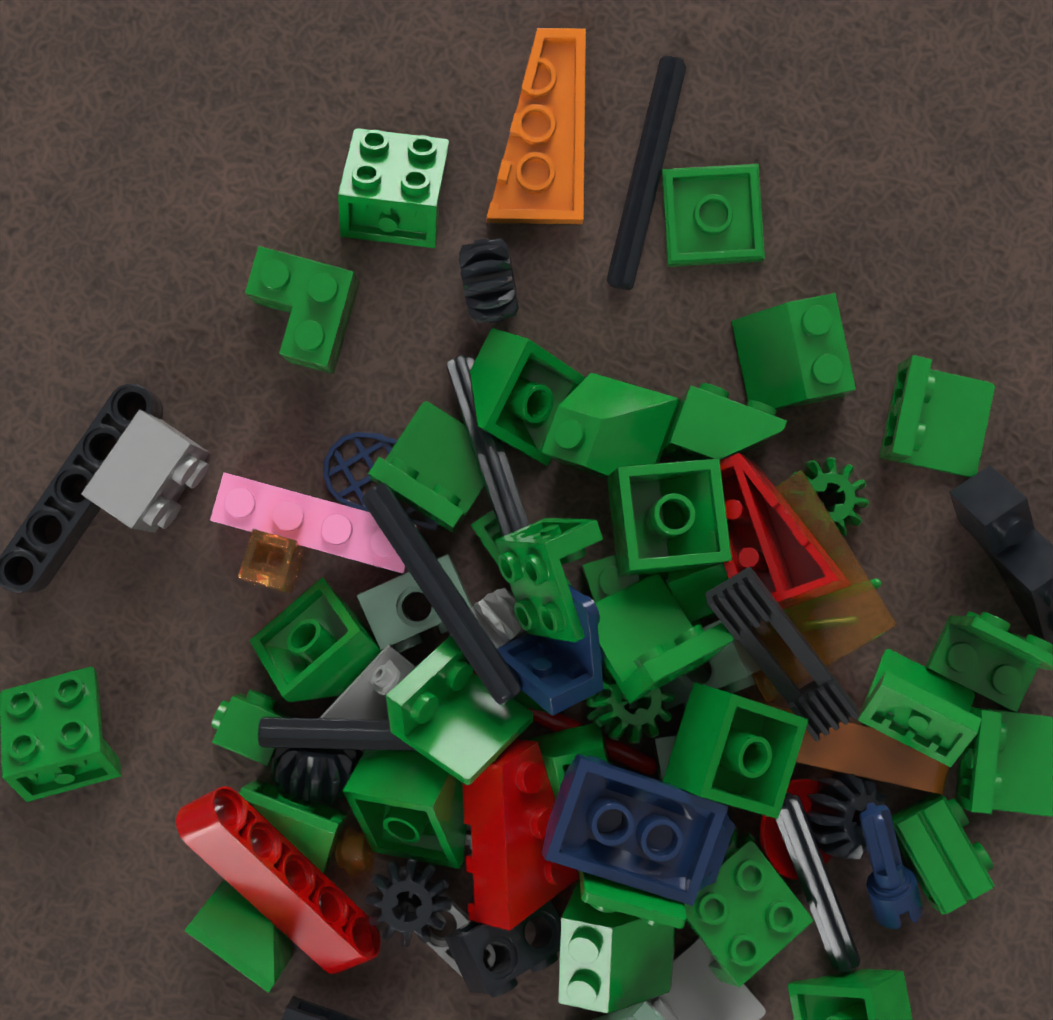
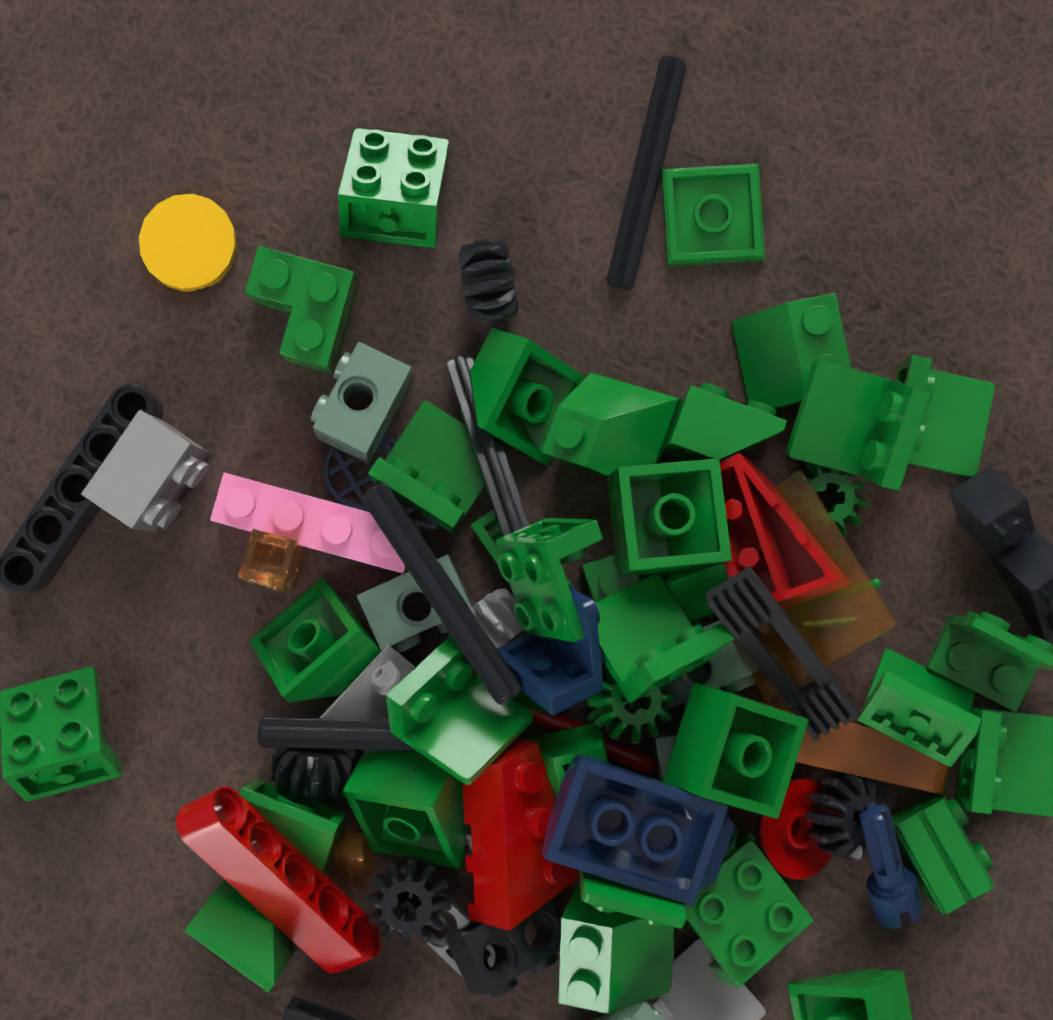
(188, 242): none -> yellow tile
(239, 722): green brick -> none
(363, 430): none -> sand green brick
(545, 148): orange wing -> none
(817, 885): black axle -> none
(858, 423): none -> green bracket

